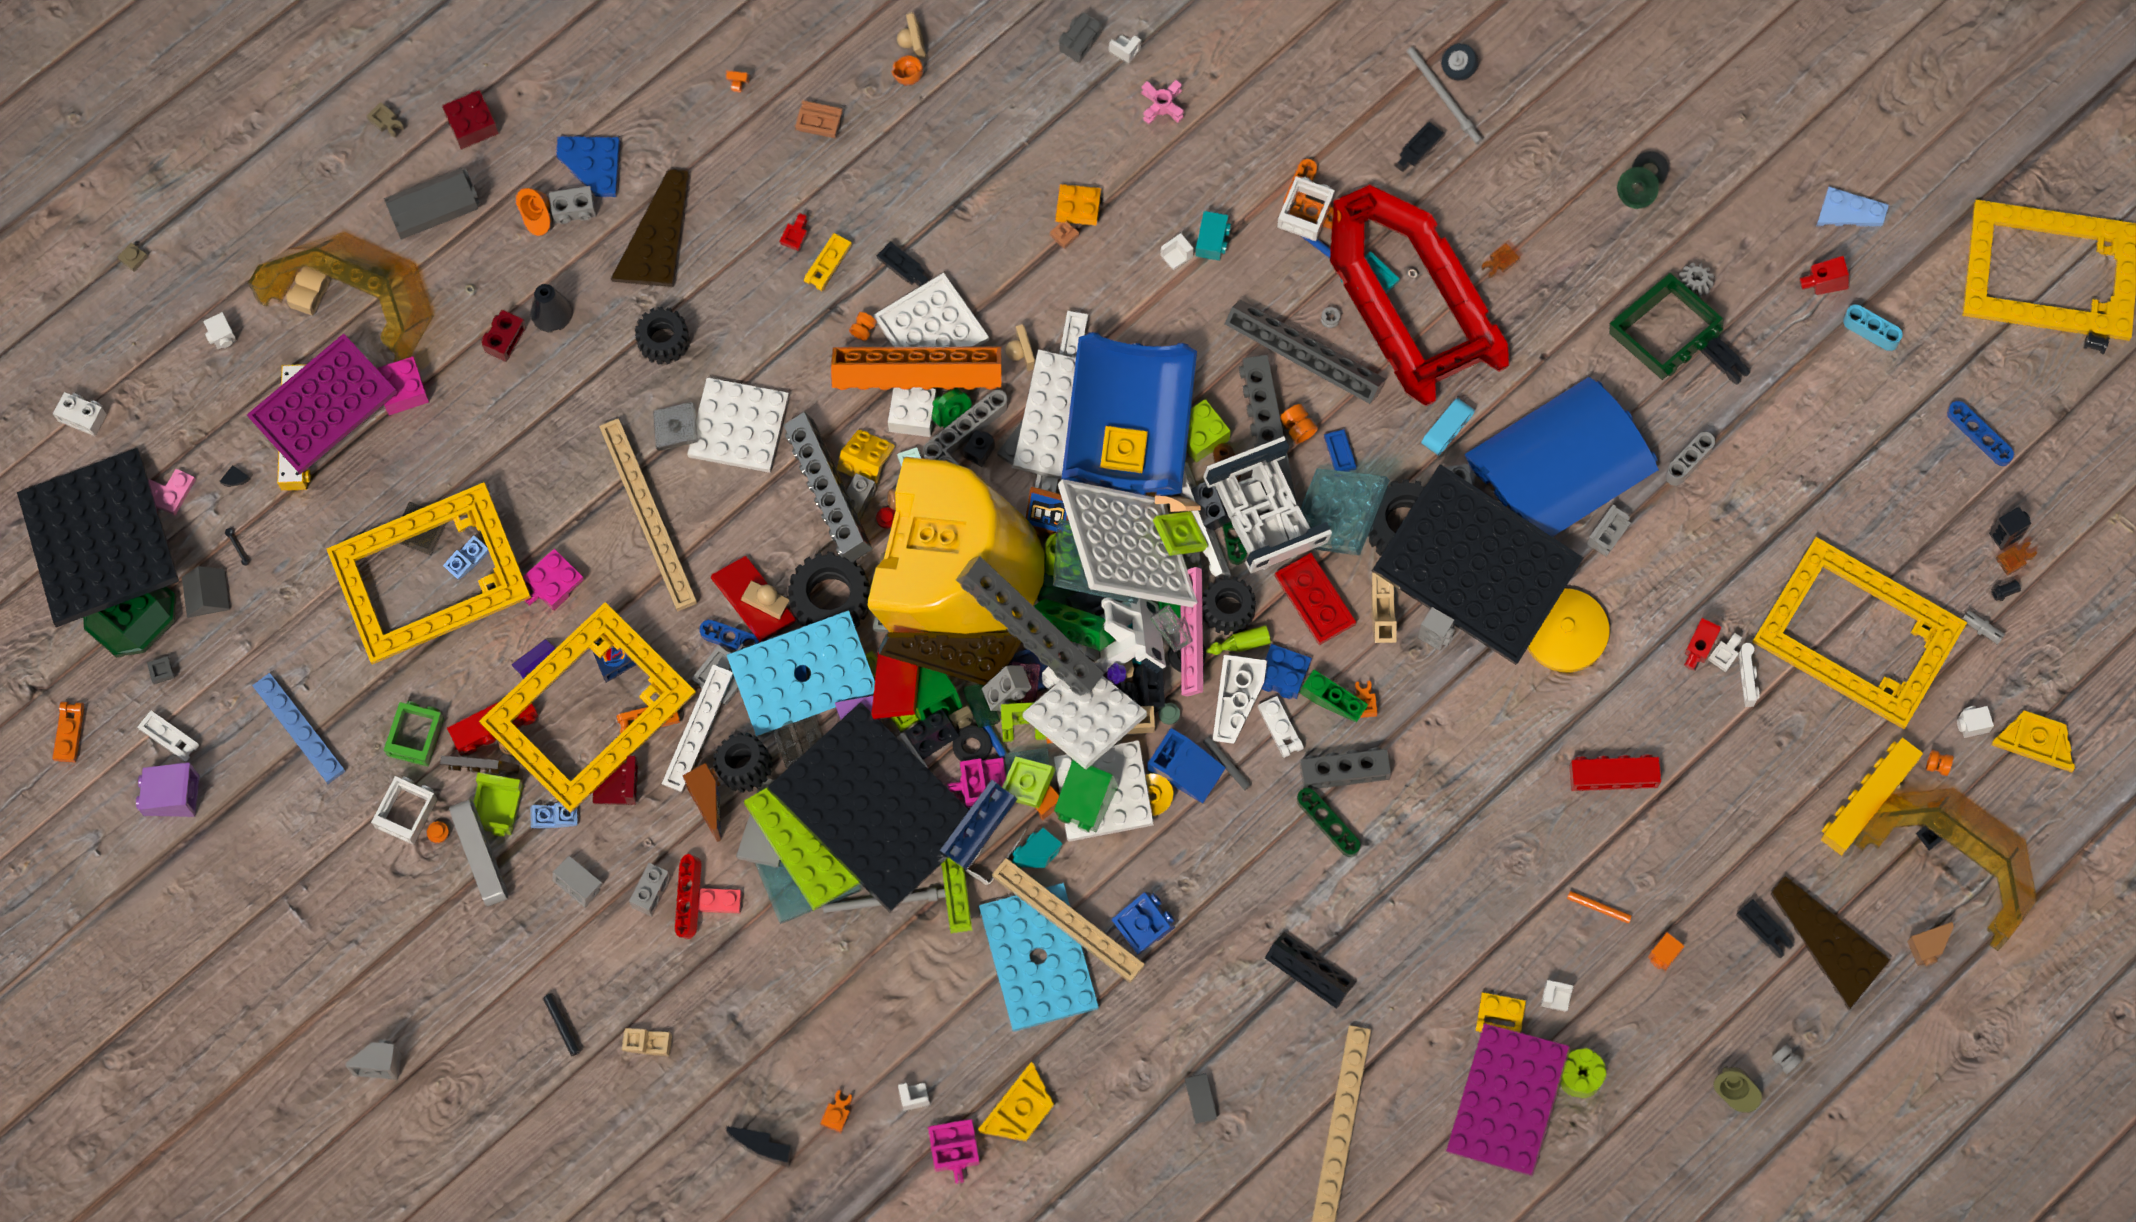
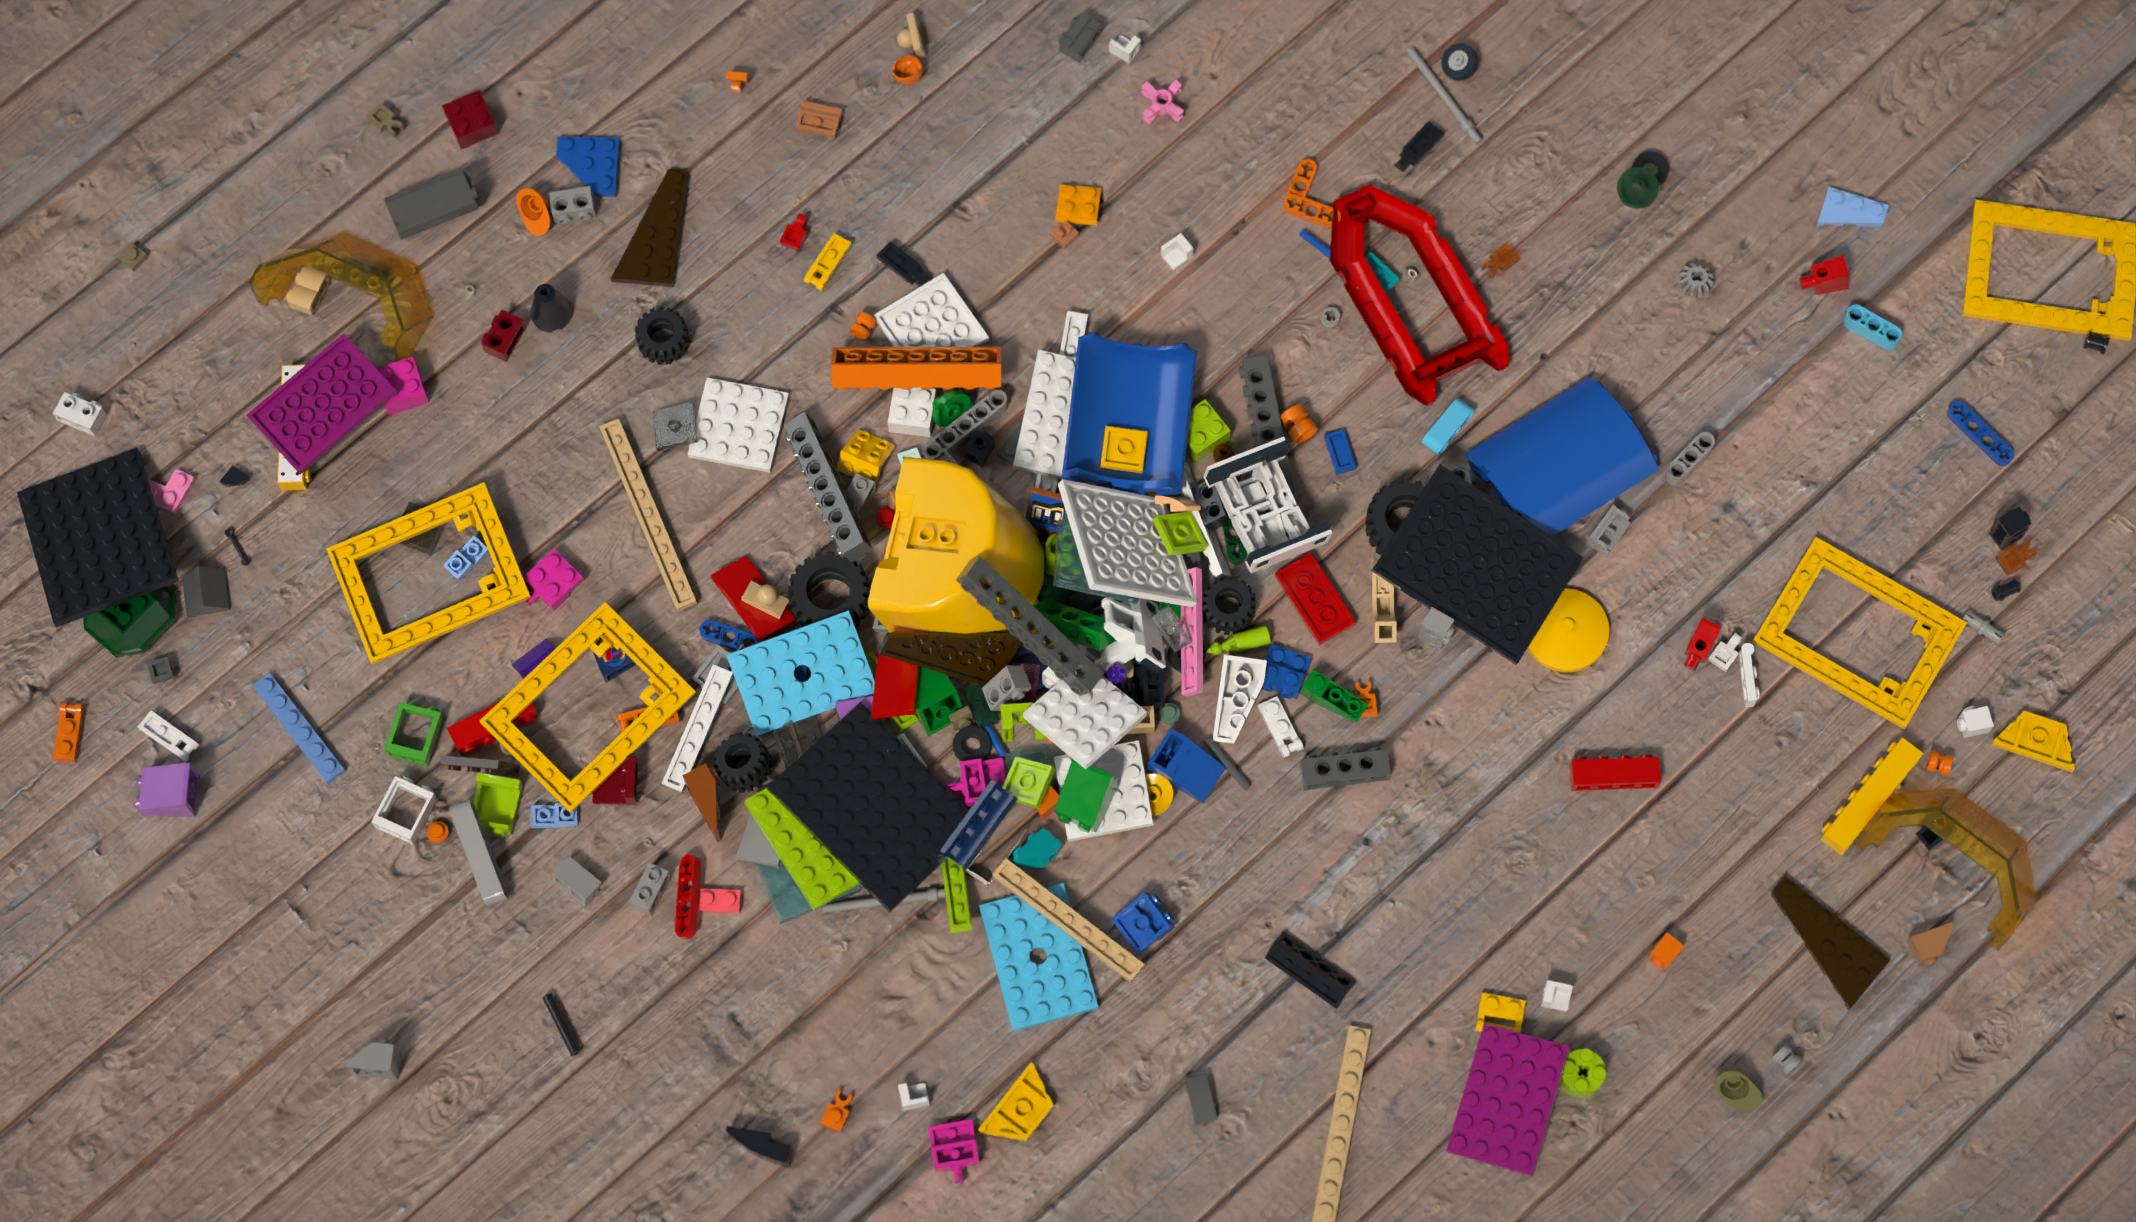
(219, 331): white brick -> none
(647, 1042): tan slope -> none
(932, 734): black brick -> none
(1021, 348): tan tile -> none
(1212, 236): teal brick -> none
(1300, 226): white window -> none
(1305, 351): dark grey brick -> none
(1326, 824): dark green beam -> none
(1347, 504): clear light blue plate -> none
(1599, 907): orange bar -> none
(1645, 303): dark green window -> none
(1725, 359): black hinge -> none
(1764, 927): black hinge -> none

